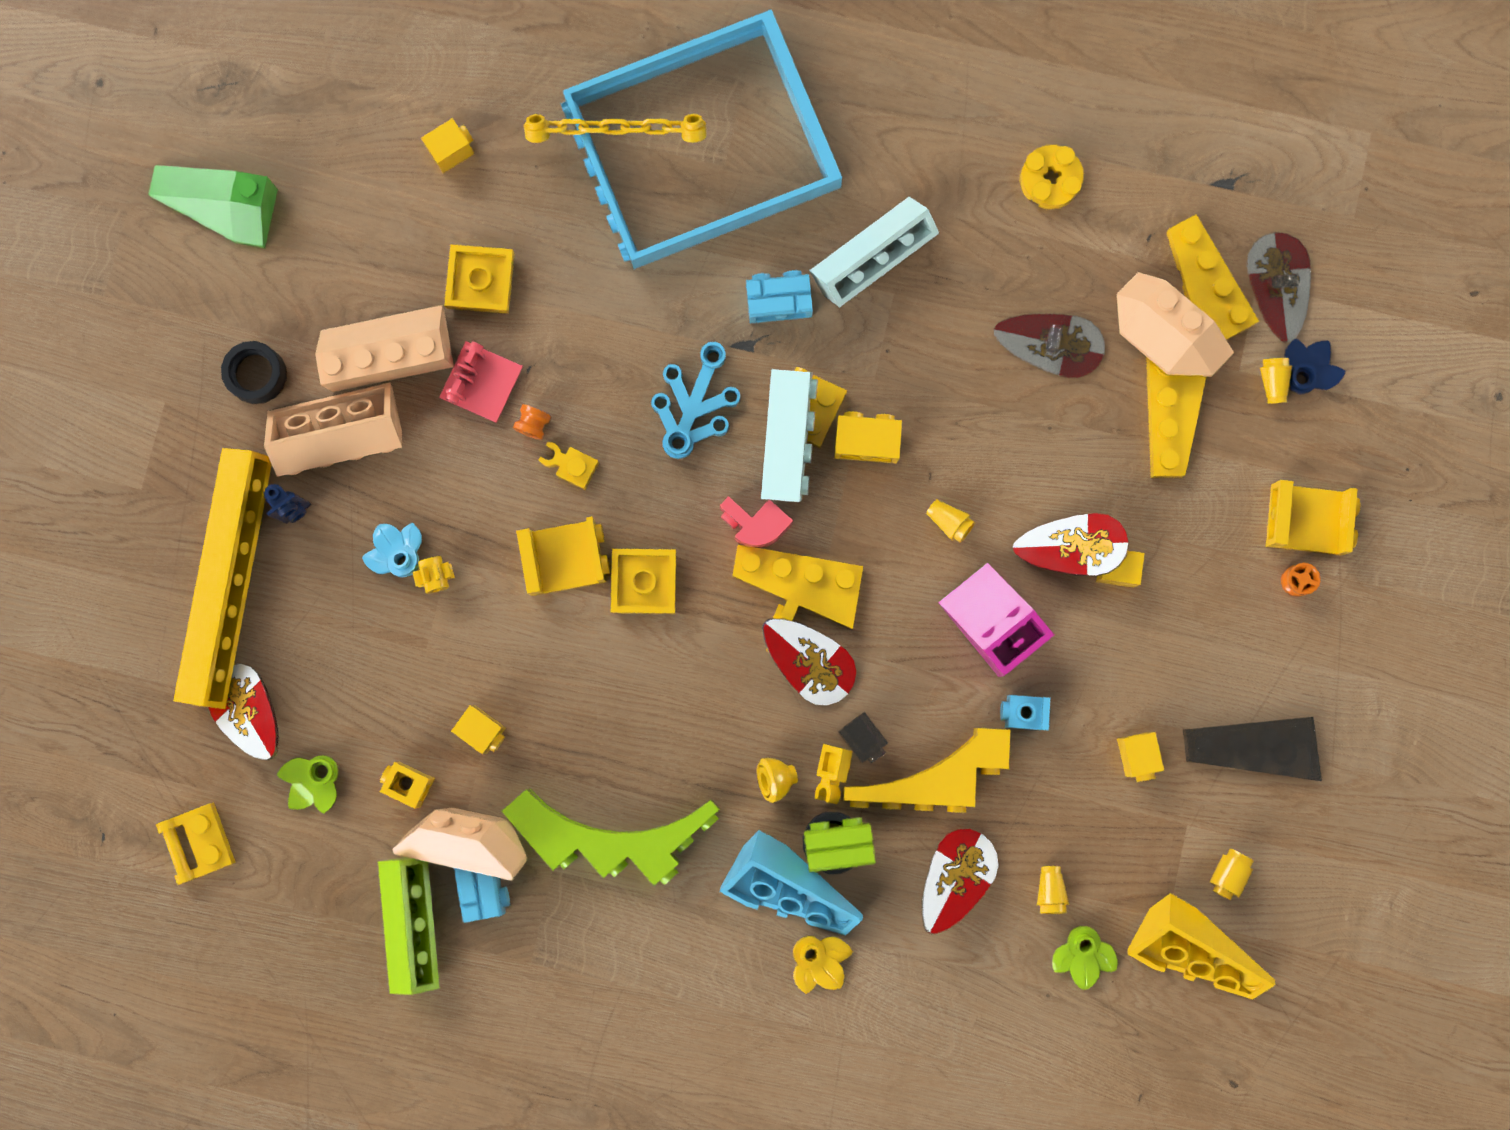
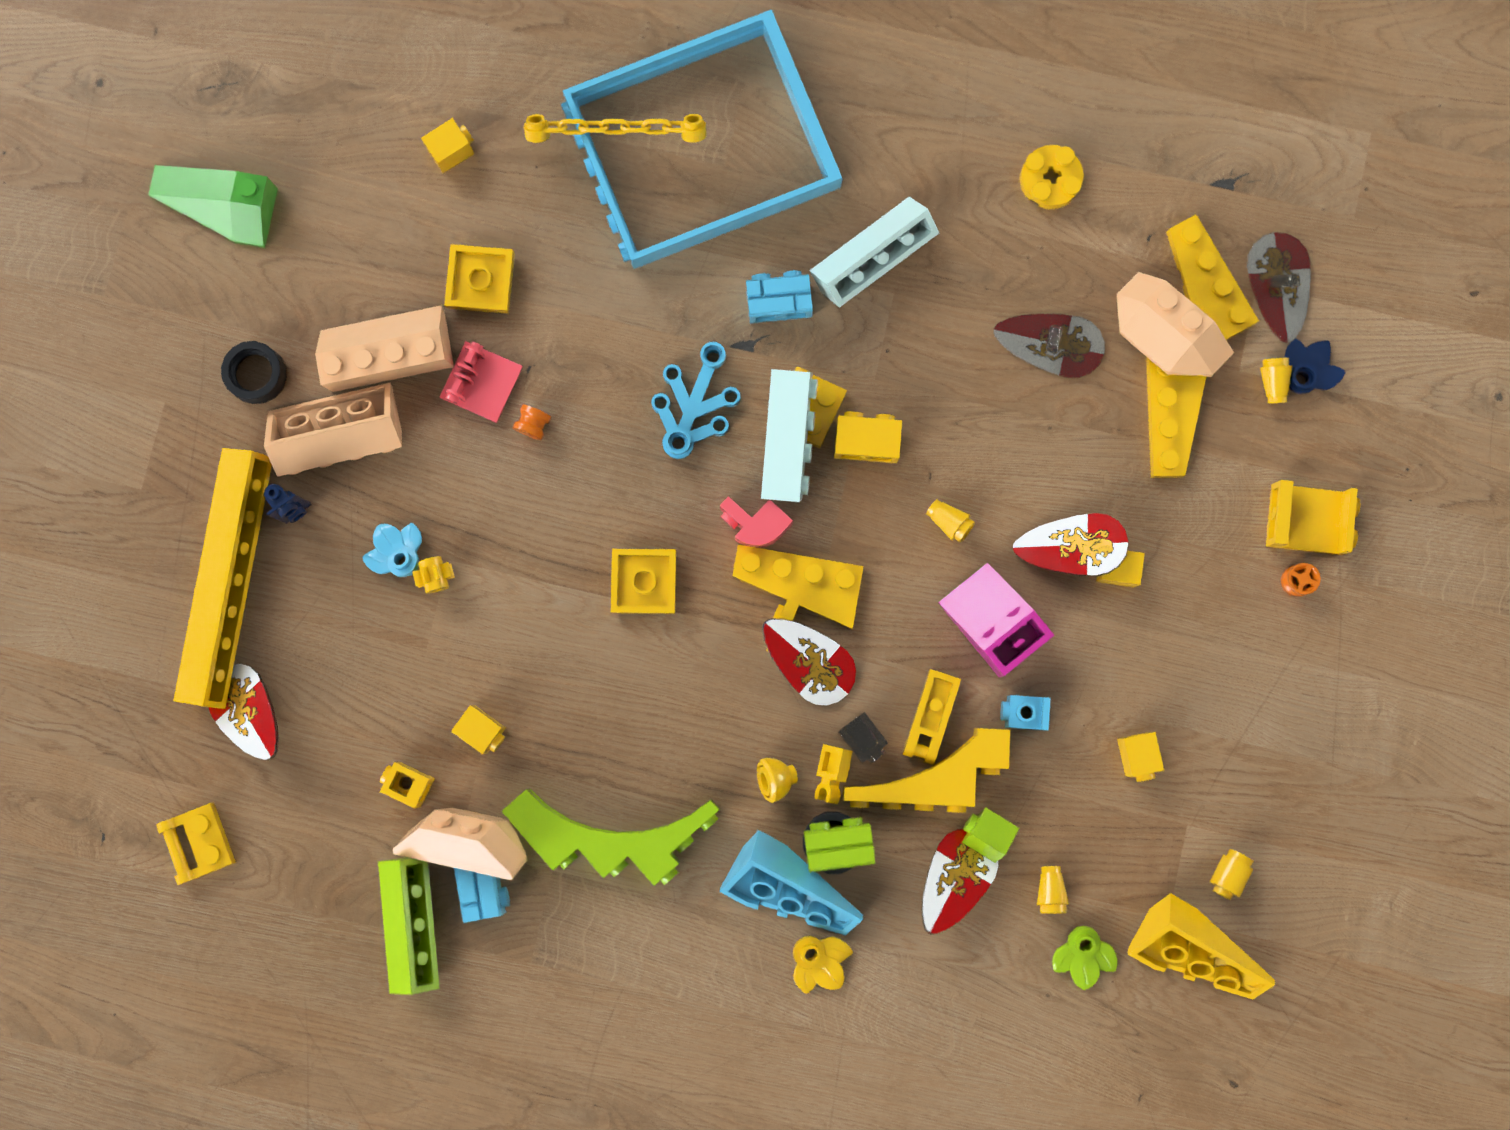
(307, 785): lime plate -> none
(562, 557): yellow panel -> none
(573, 467): yellow plate -> none
(932, 715): none -> yellow plate
(989, 834): none -> lime brick
(1268, 747): clear smoke wing -> none

